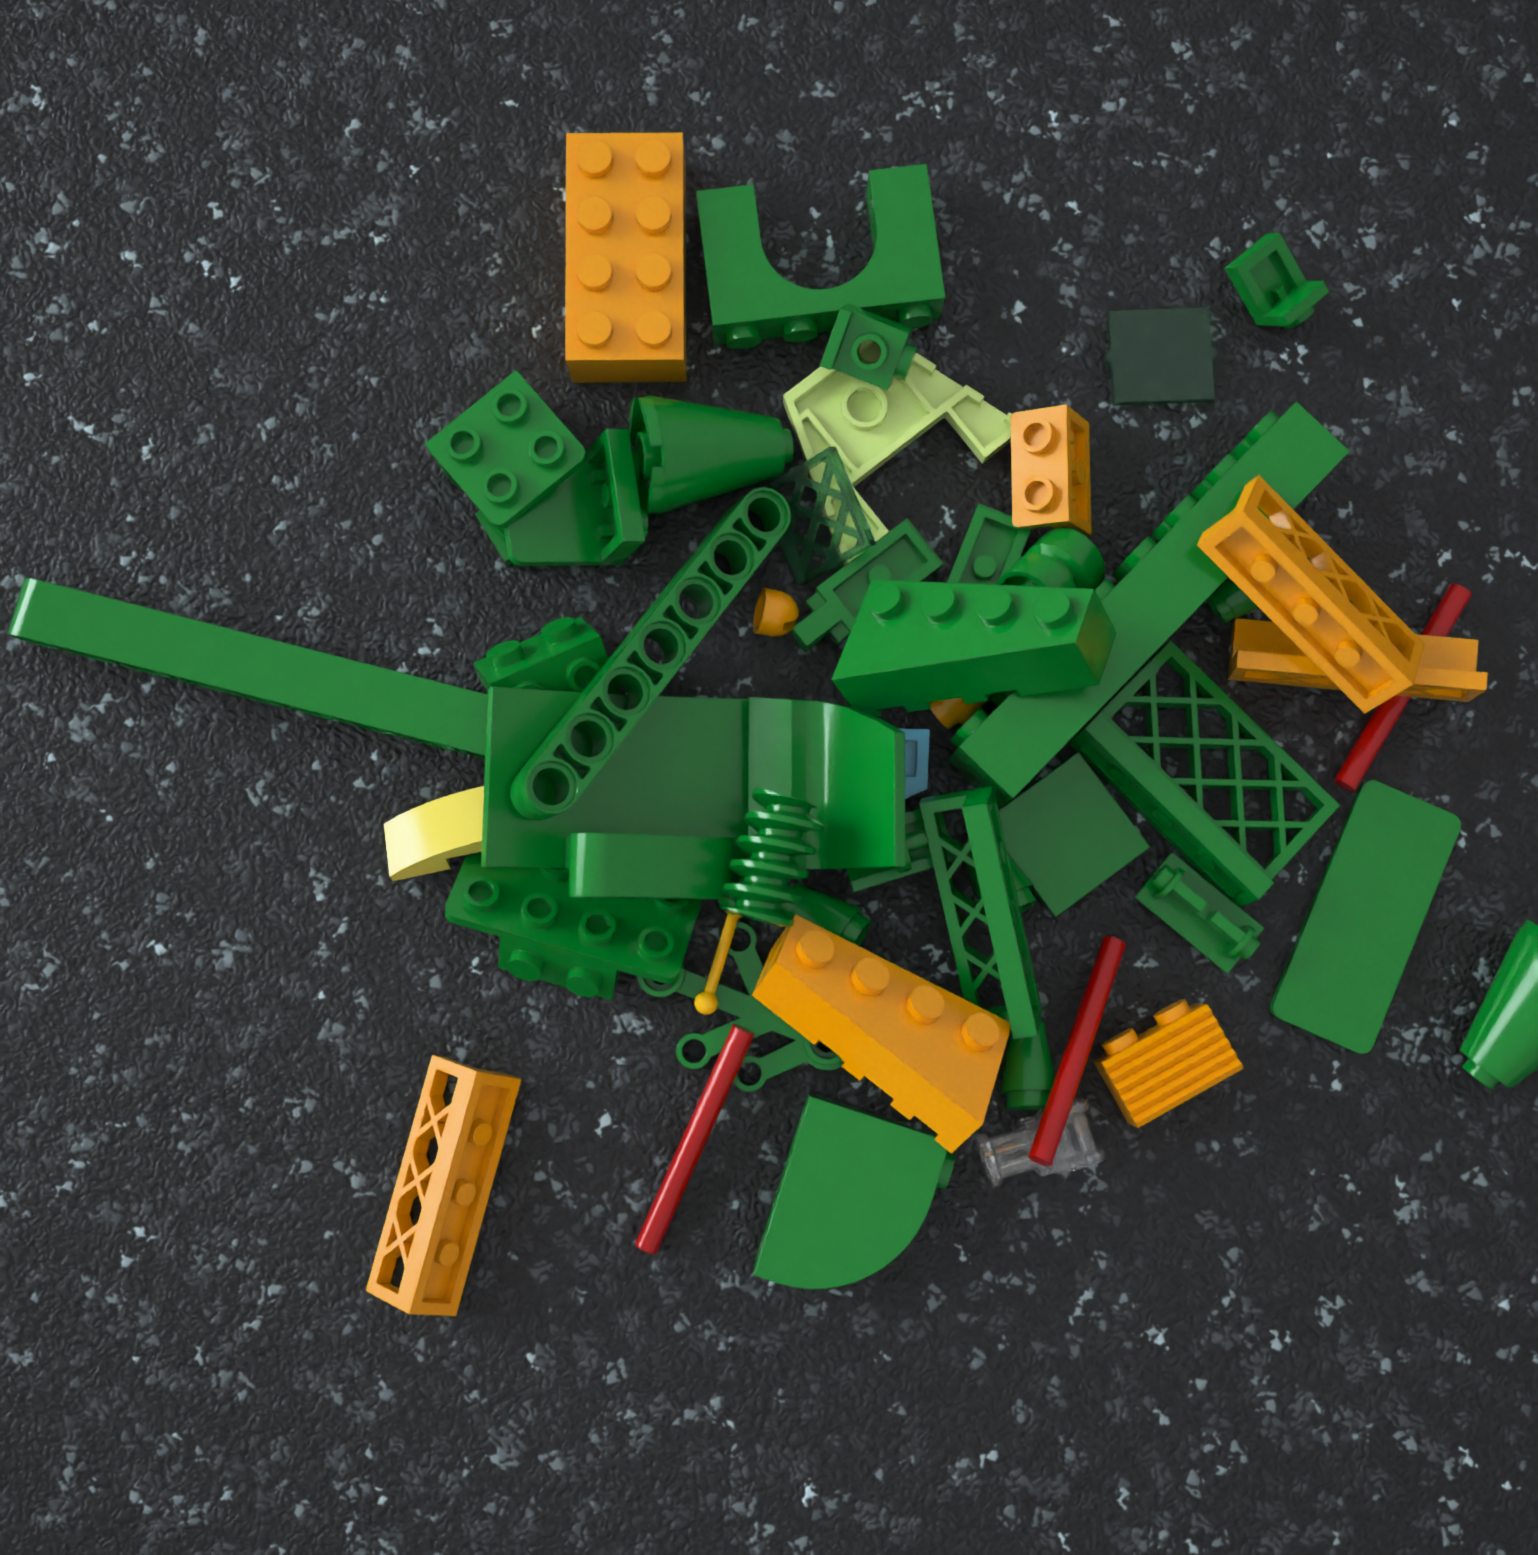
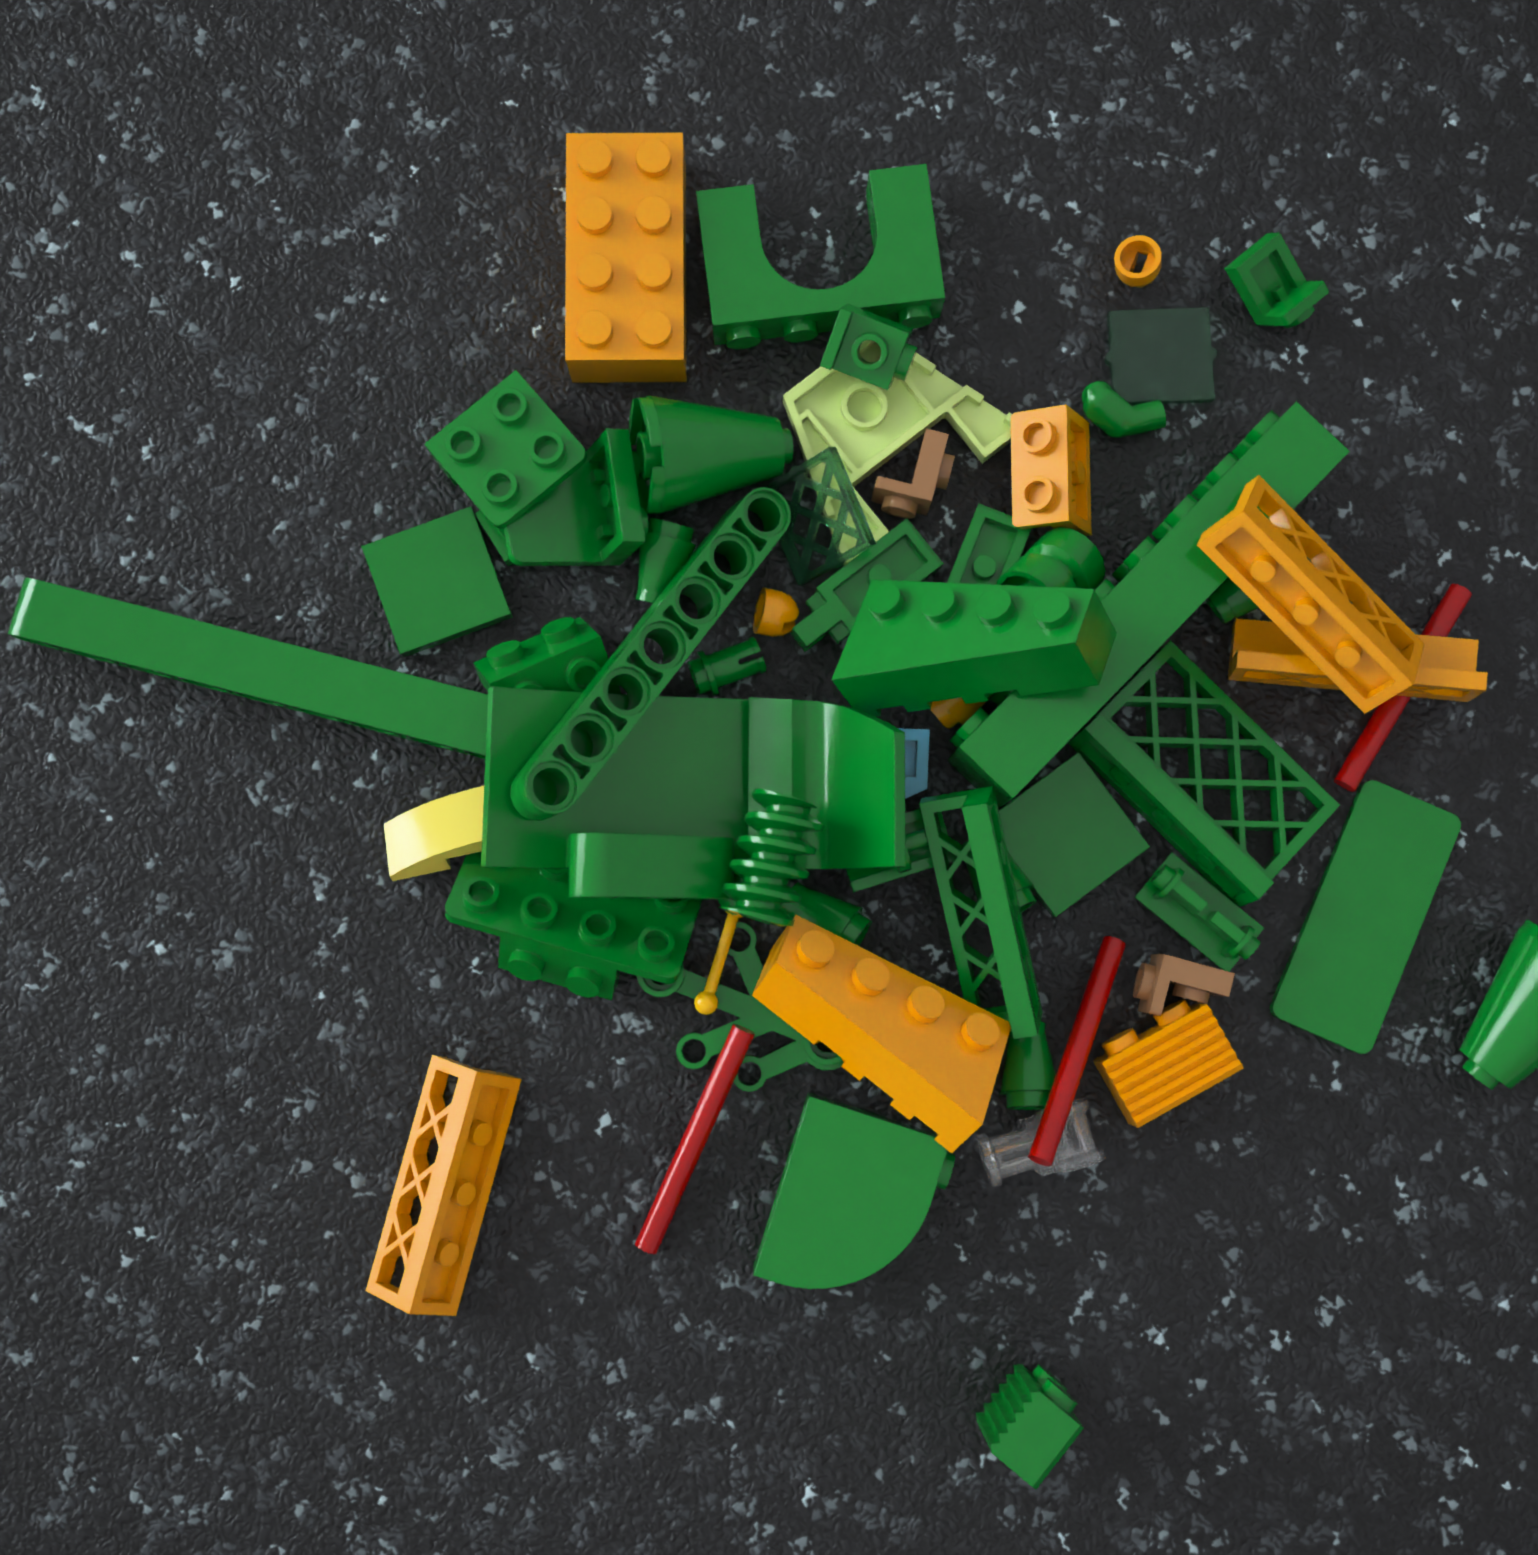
(437, 581): none -> green tile
(662, 556): none -> green cone
(722, 666): none -> green pin
(931, 471): none -> medium nougat bracket
(1030, 1423): none -> green brick
(1116, 415): none -> green arm
(1126, 259): none -> light orange hinge
(1190, 982): none -> medium nougat bracket

